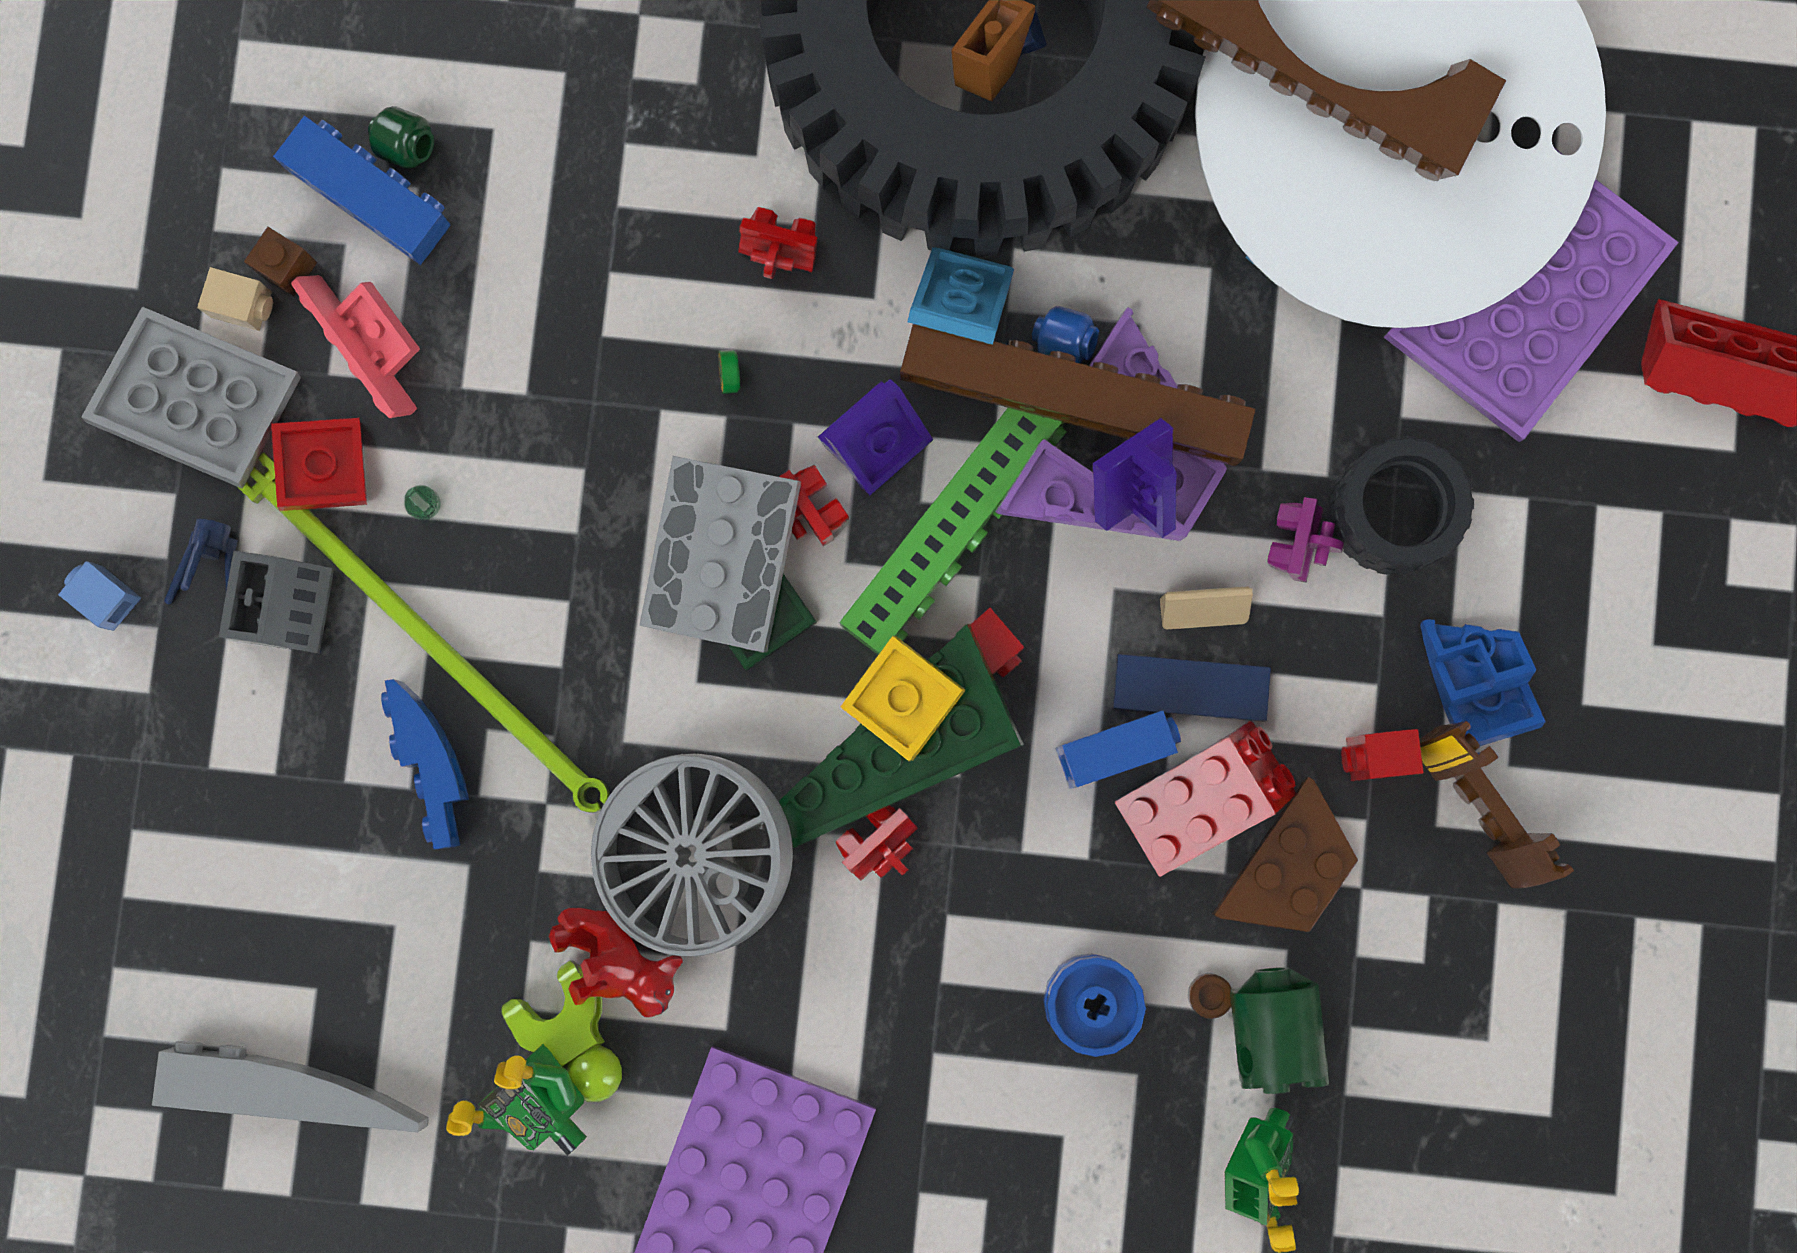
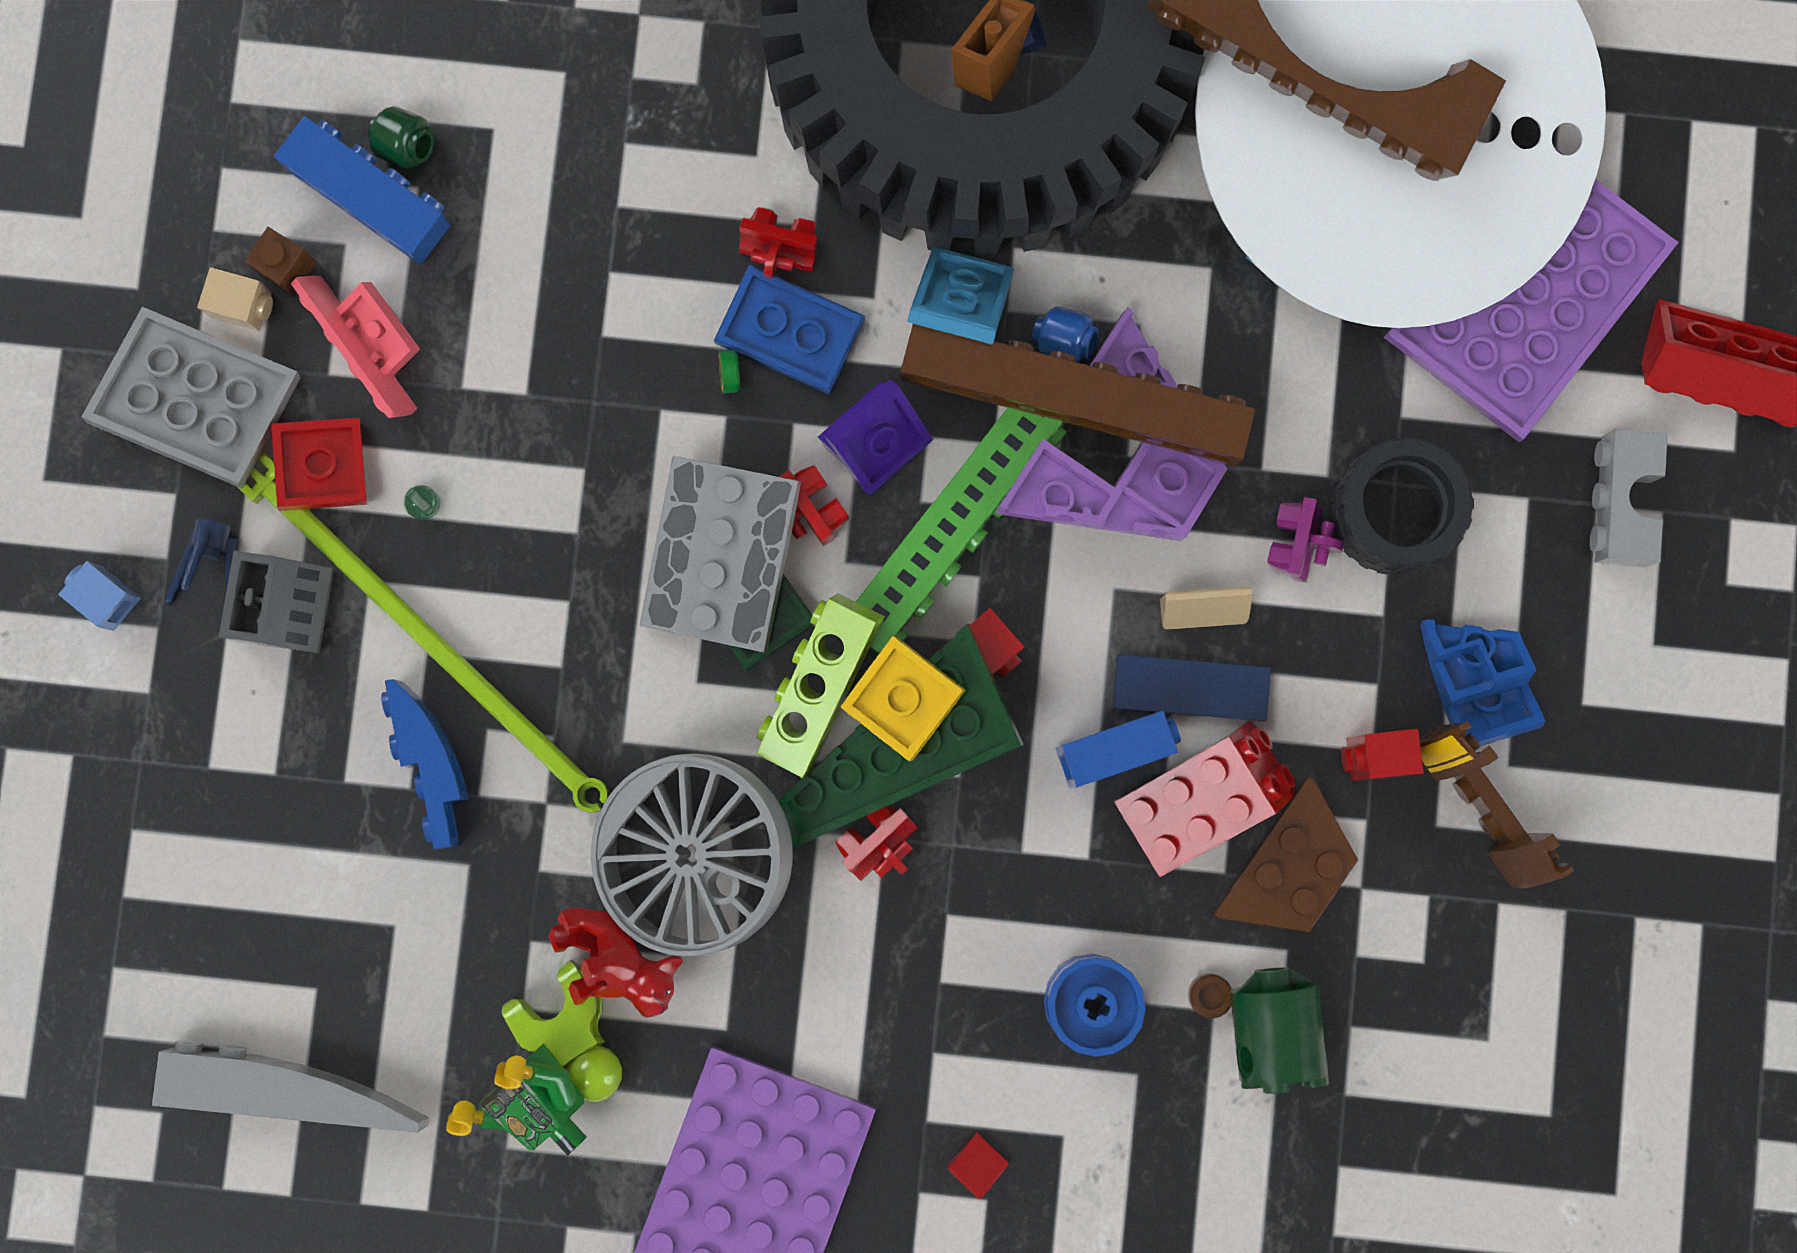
(789, 329): none -> blue tile
(857, 629): none -> lime brick
(977, 1165): none -> red slope
(1138, 481): dark purple bracket -> none
(1258, 1177): green torso -> none
(1620, 532): none -> light grey arch

